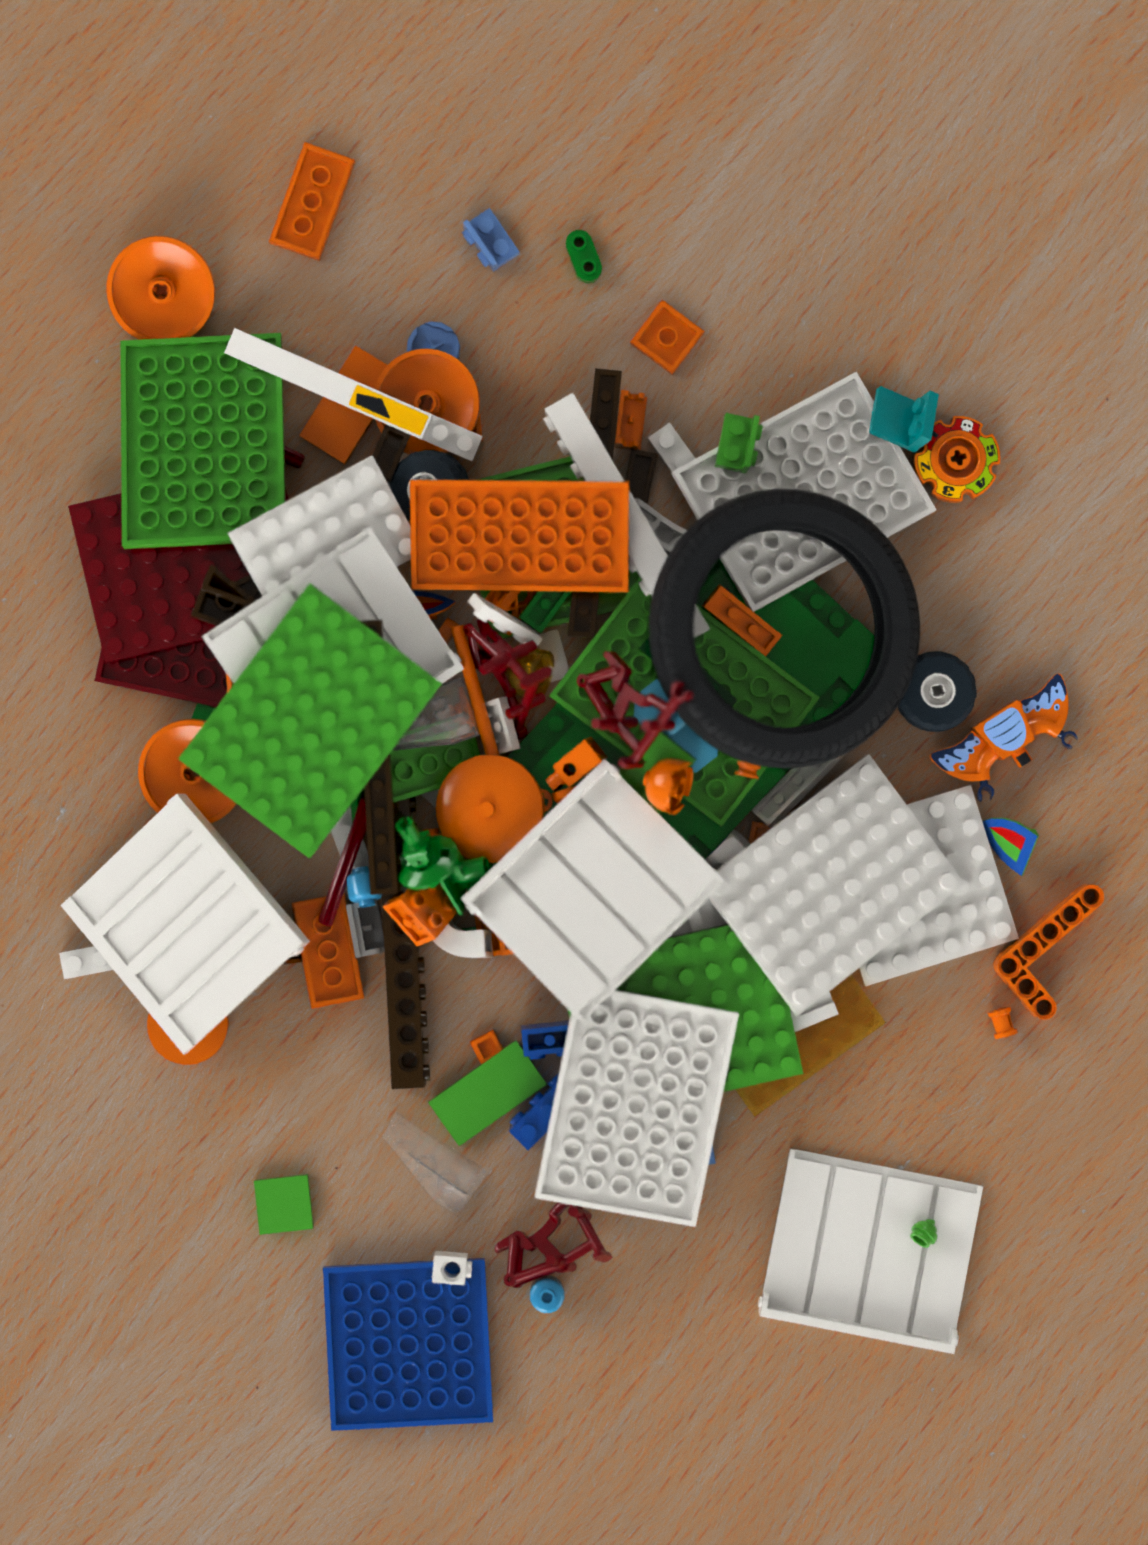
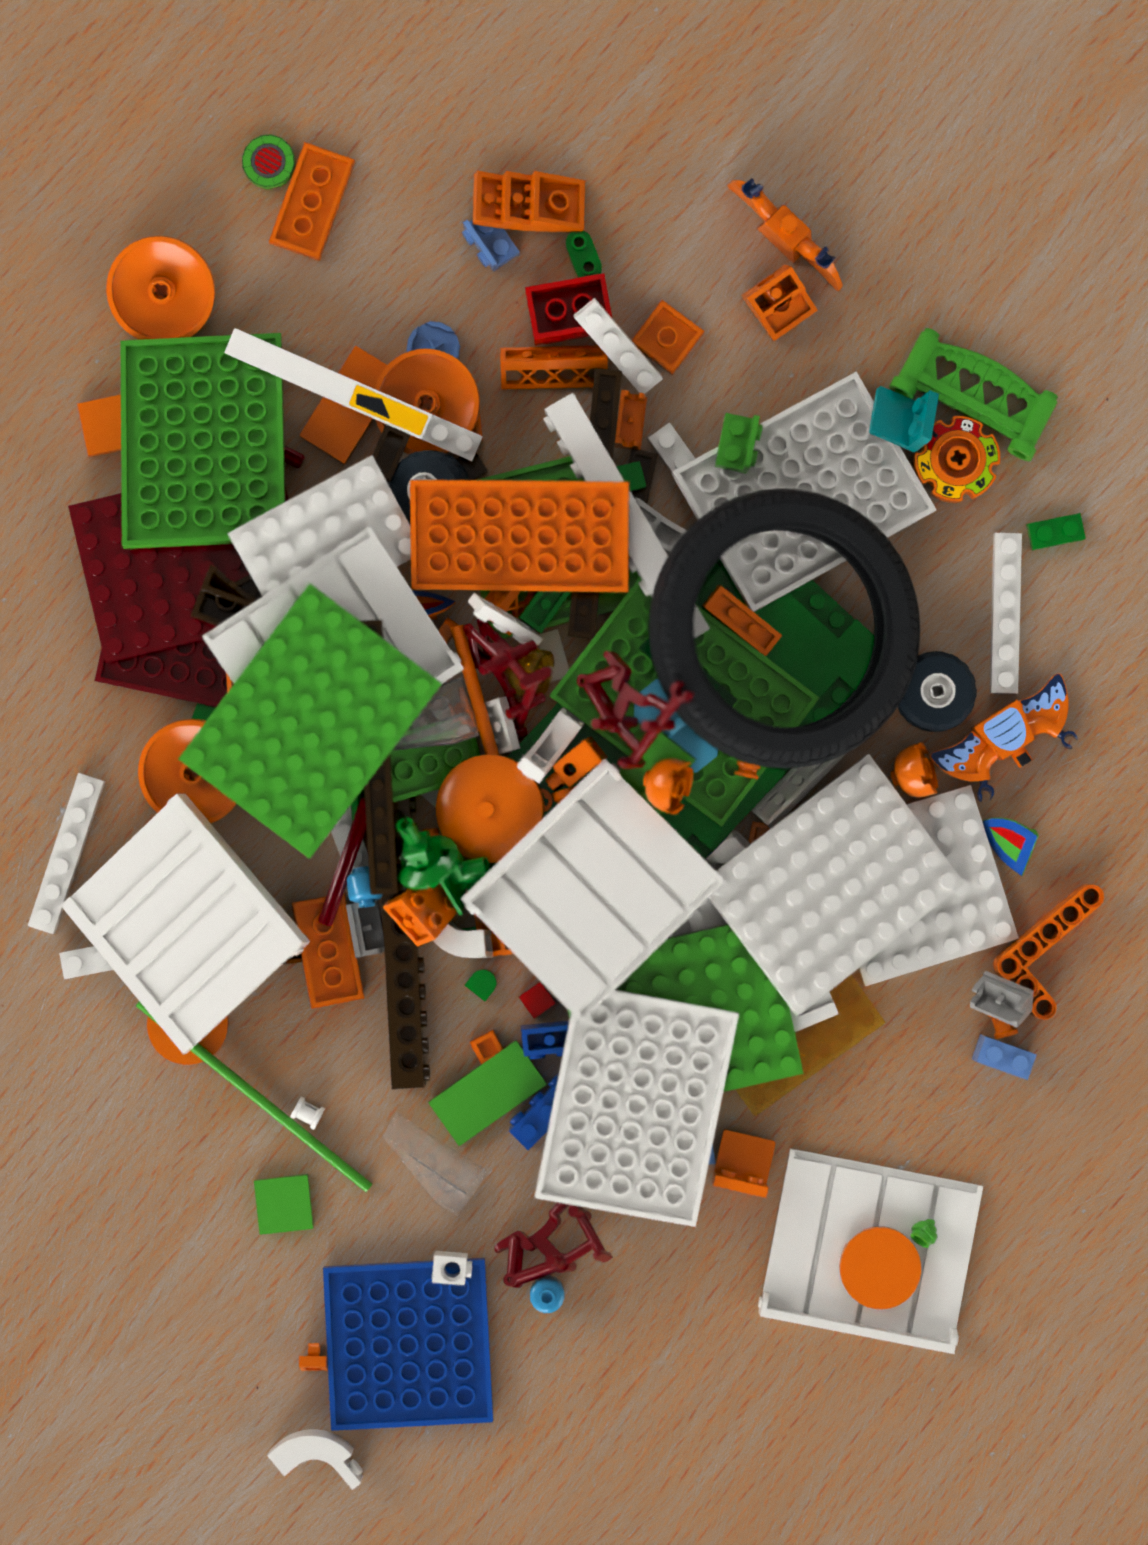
(66, 853): none -> white plate
(101, 425): none -> orange tile
(268, 161): none -> tile
(276, 1113): none -> bright green piece
(307, 1113): none -> white bush
(314, 1360): none -> orange tile
(316, 1445): none -> white arch
(474, 468): none -> dark brown tile
(482, 983): none -> green tile
(529, 202): none -> orange slope
(537, 999): none -> red tile
(550, 745): none -> white arch
(553, 361): none -> orange fence
(555, 303): none -> red brick
(618, 346): none -> white plate
(633, 473): none -> green tile
(743, 1163): none -> orange bracket
(771, 293): none -> orange brick
(787, 231): none -> orange torso
(880, 1267): none -> orange tile
(914, 772): none -> orange cylinder
(921, 375): none -> bright green piece
(1002, 999): none -> light grey hinge
(1004, 1057): none -> medium blue brick
(1005, 613): none -> white plate
(1056, 531): none -> green plate

